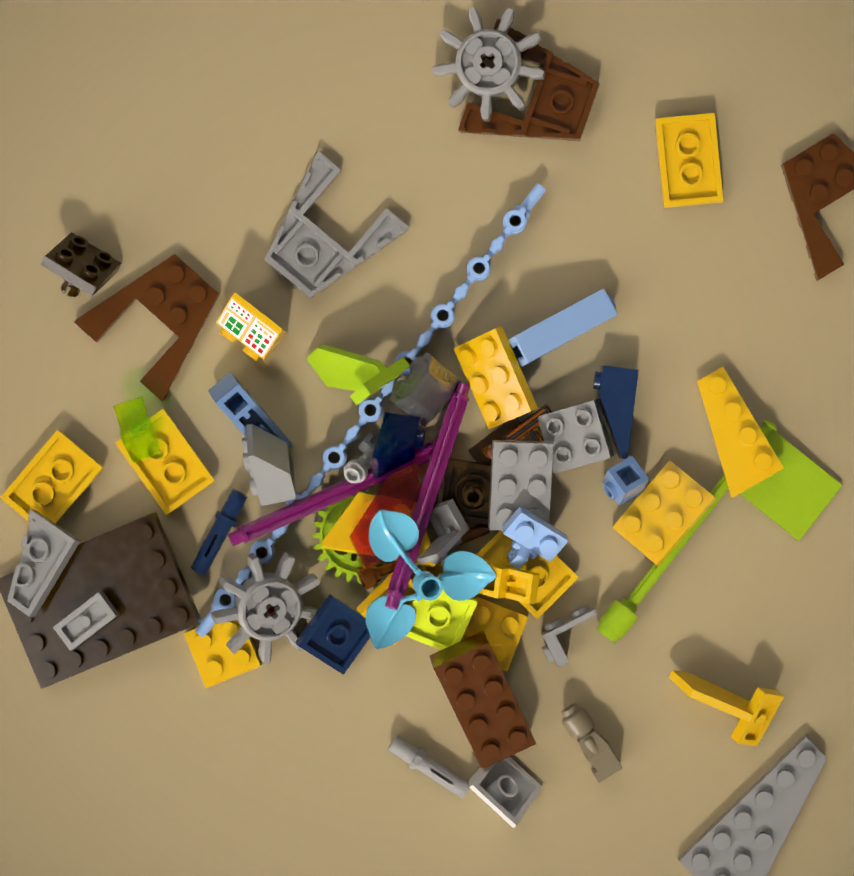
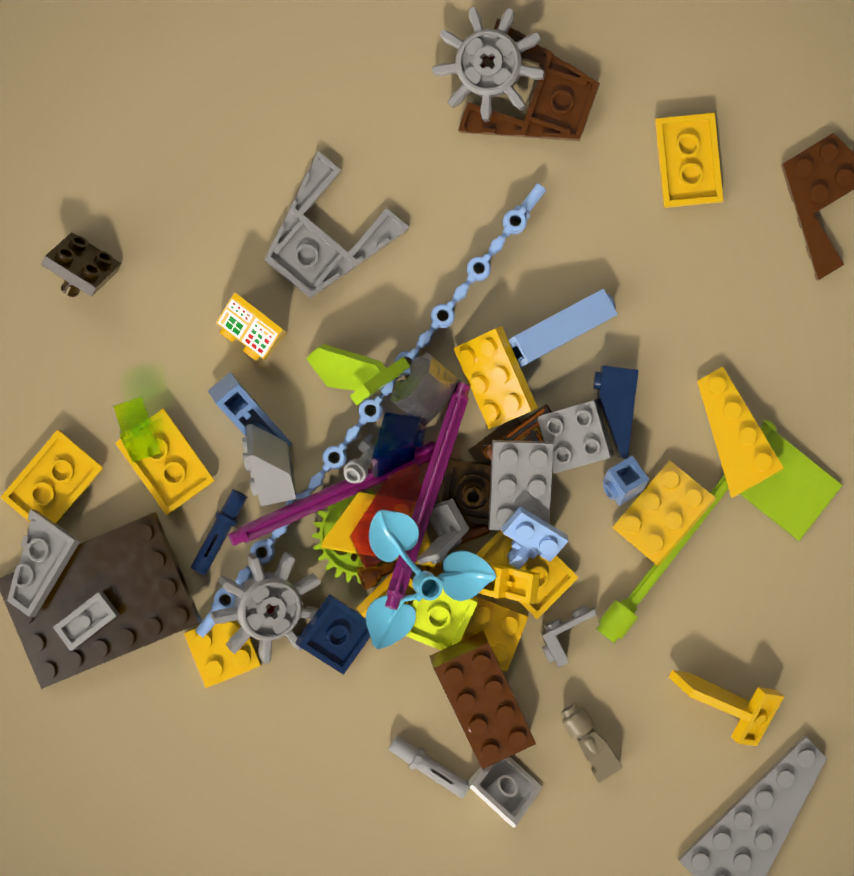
(176, 298): reddish brown wing -> none

